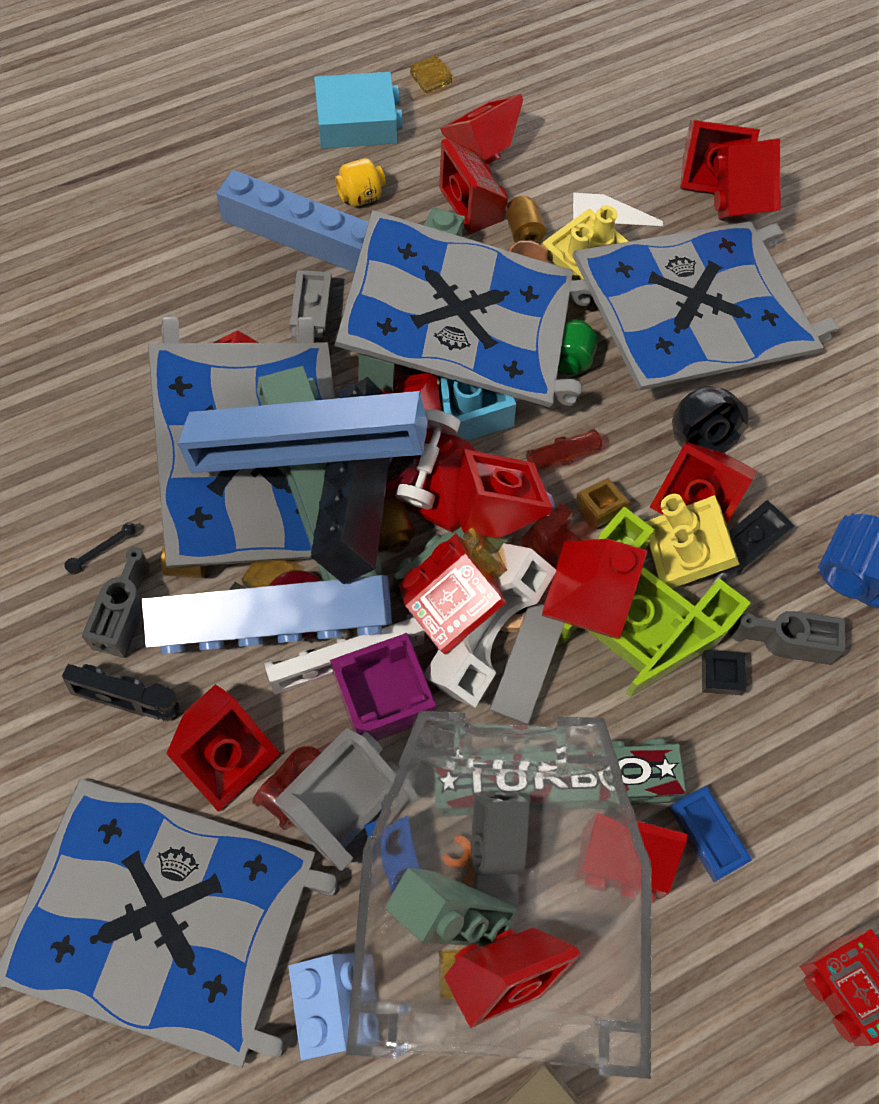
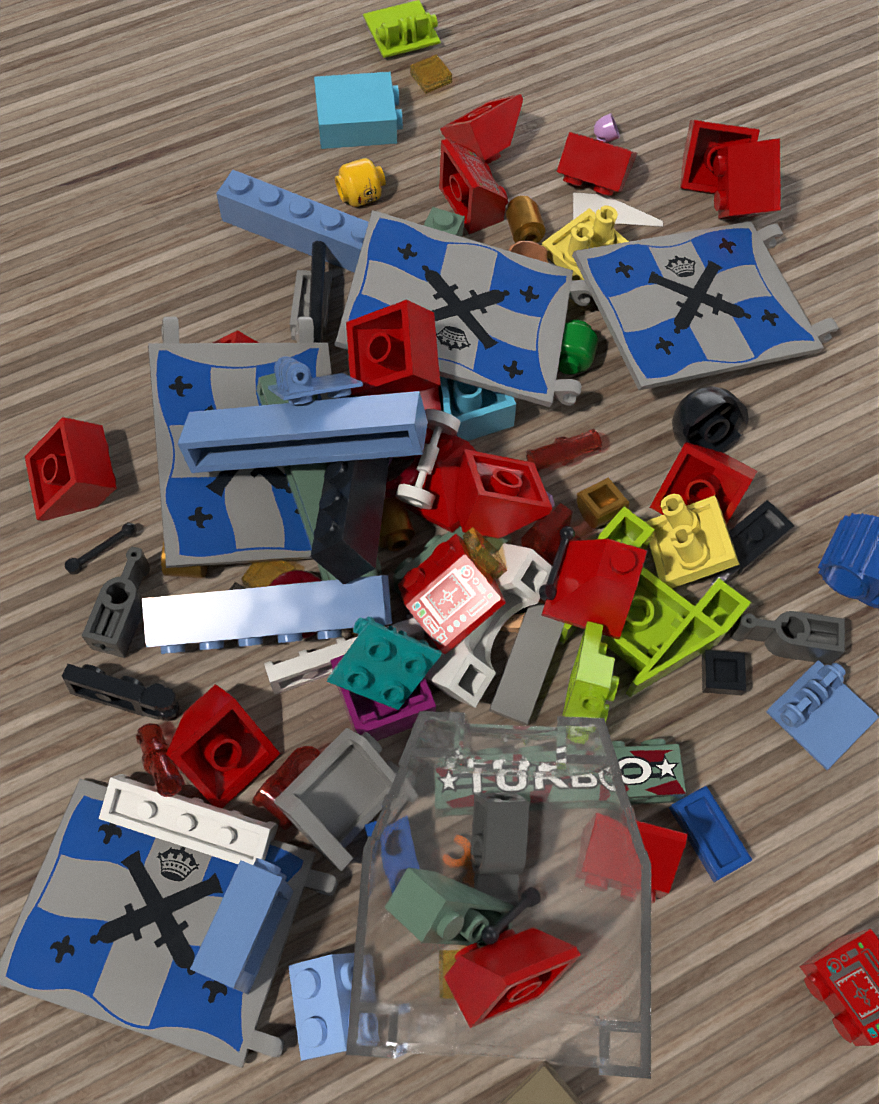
(70, 469): none -> red slope
(157, 762): none -> clear red pin
(186, 821): none -> white hinge
(244, 925): none -> medium blue window
(297, 386): none -> medium blue hinge
(317, 288): none -> black bar
(383, 663): none -> teal hinge
(393, 350): none -> red slope
(402, 28): none -> lime hinge
(530, 898): none -> black hinge
(548, 591): none -> black hinge
(591, 677): none -> lime plate
(595, 163): none -> red slope
(606, 129): none -> lavender hinge
(823, 713): none -> medium blue hinge

